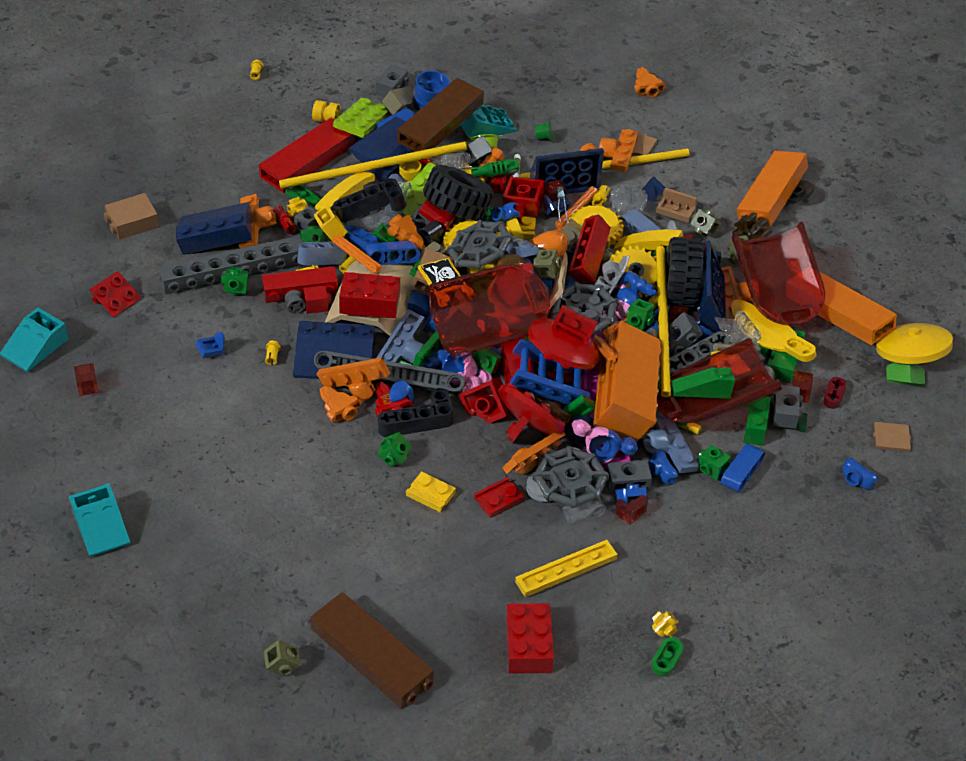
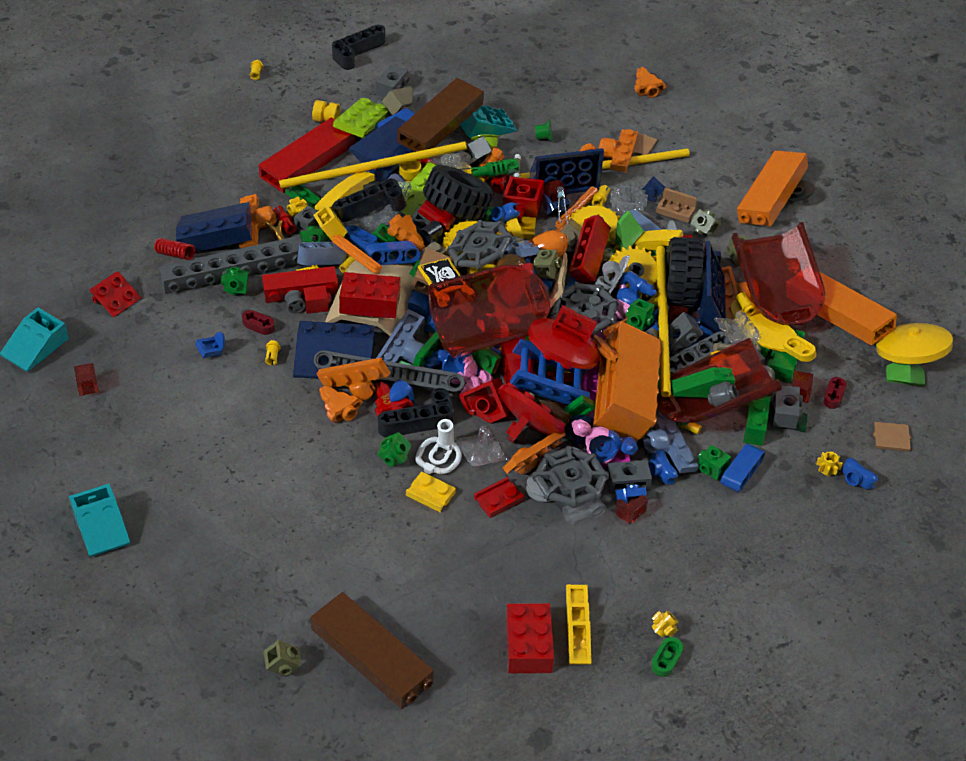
(131, 216): medium nougat brick -> none
(174, 249): none -> red piece
(258, 322): none -> dark red beam
(276, 230): none -> pearl gold bar
(347, 48): none -> black beam
(427, 86): blue wheel -> none
(444, 440): none -> white piece
(481, 448): none -> clear hinge
(566, 568): yellow plate -> none
(578, 625): none -> yellow slope
(627, 230): none -> bright green slope
(722, 393): none -> dark grey head
(745, 303): none -> yellow pin
(751, 228): dark brown gear -> none
(829, 463): none -> yellow gear

